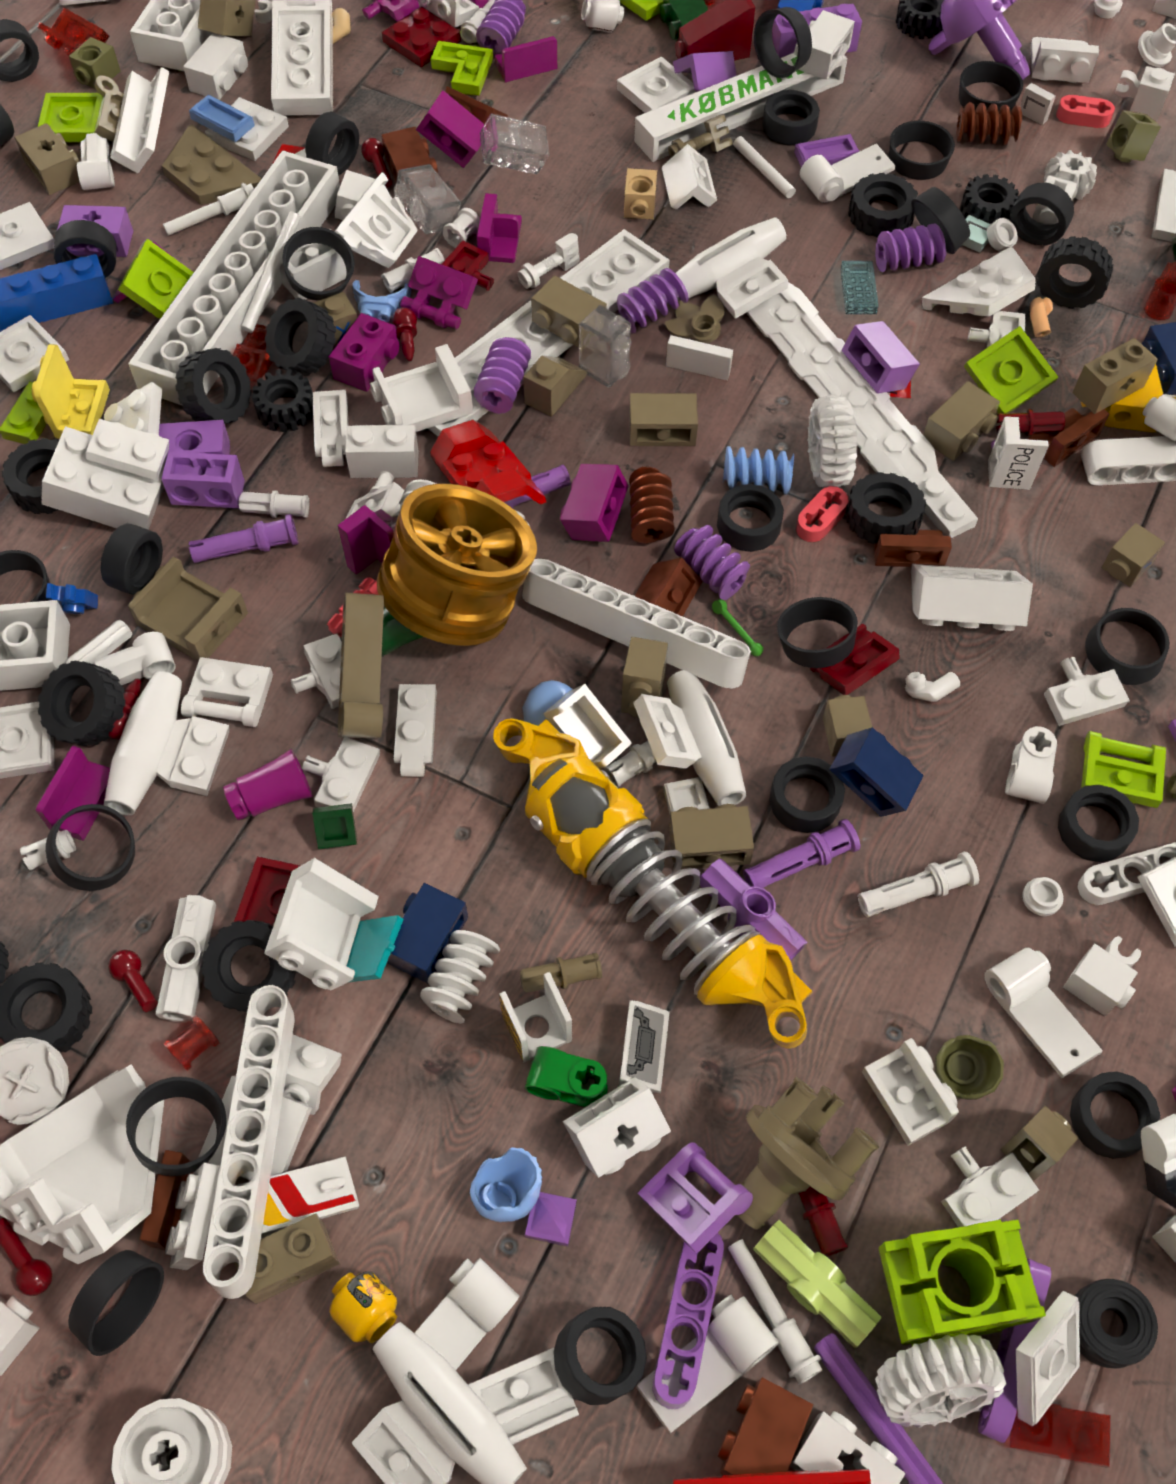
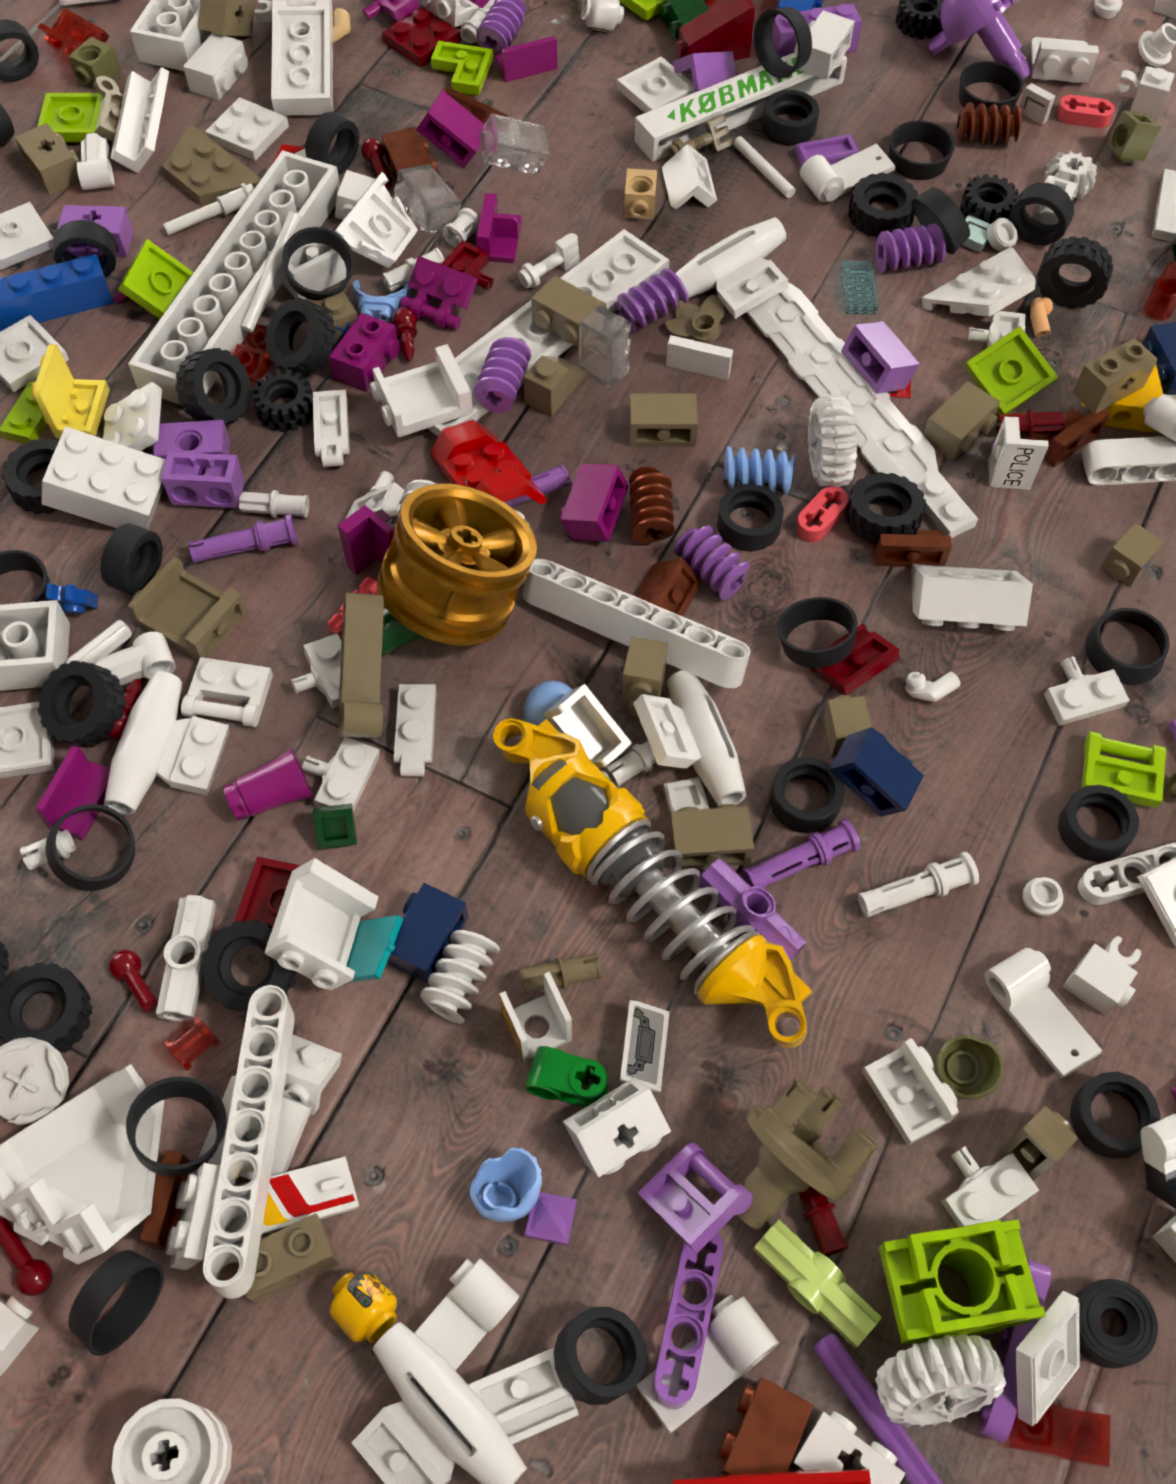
(127, 449): white bracket -> none
(221, 118): medium blue tile -> none
(380, 449): white brick -> none
(720, 607): bright green hinge -> none
(791, 1341): white pin -> none
(1032, 766): white piece -> none

